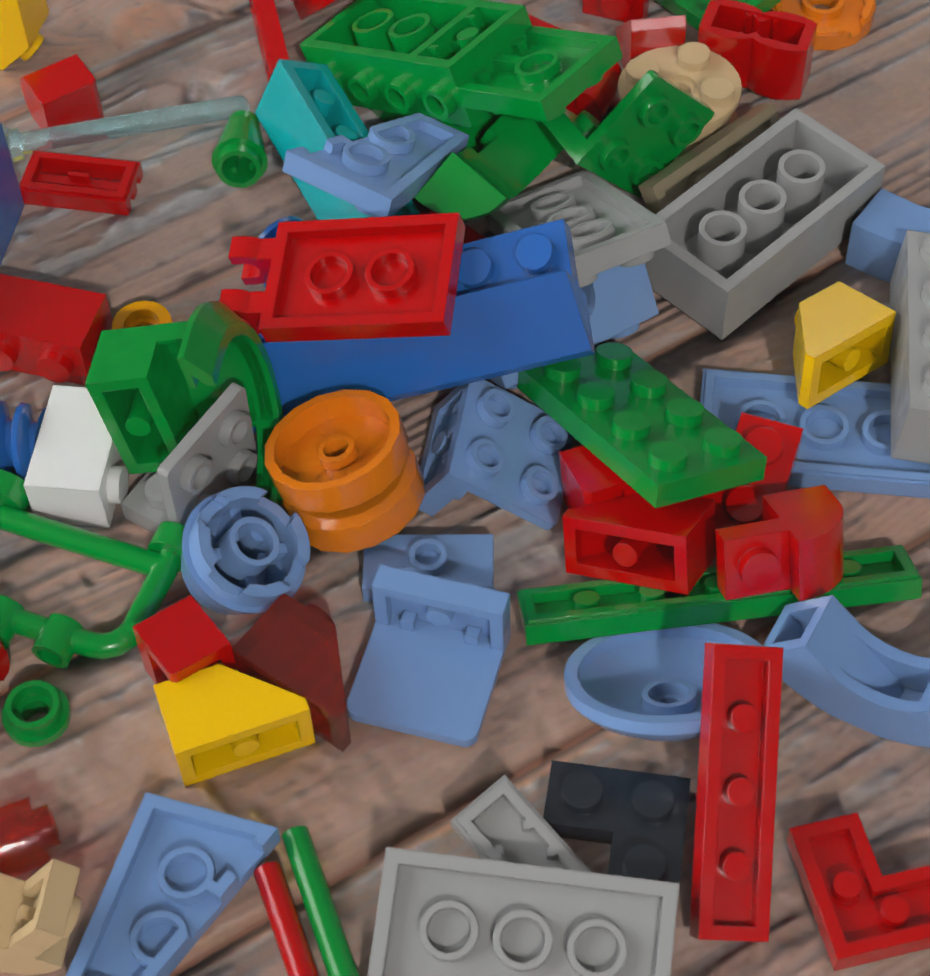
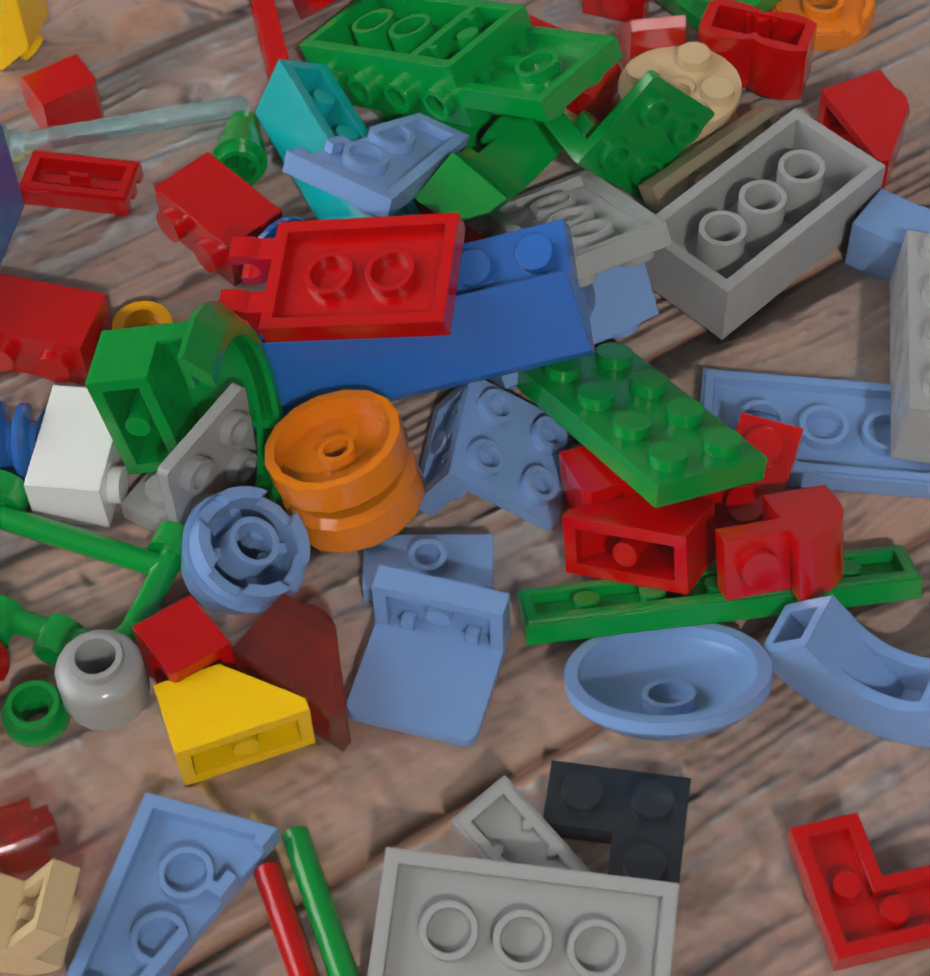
(102, 679): none -> light grey head
(207, 207): none -> red brick
(736, 793): red plate -> none
(838, 341): yellow slope -> none
(868, 115): none -> red slope

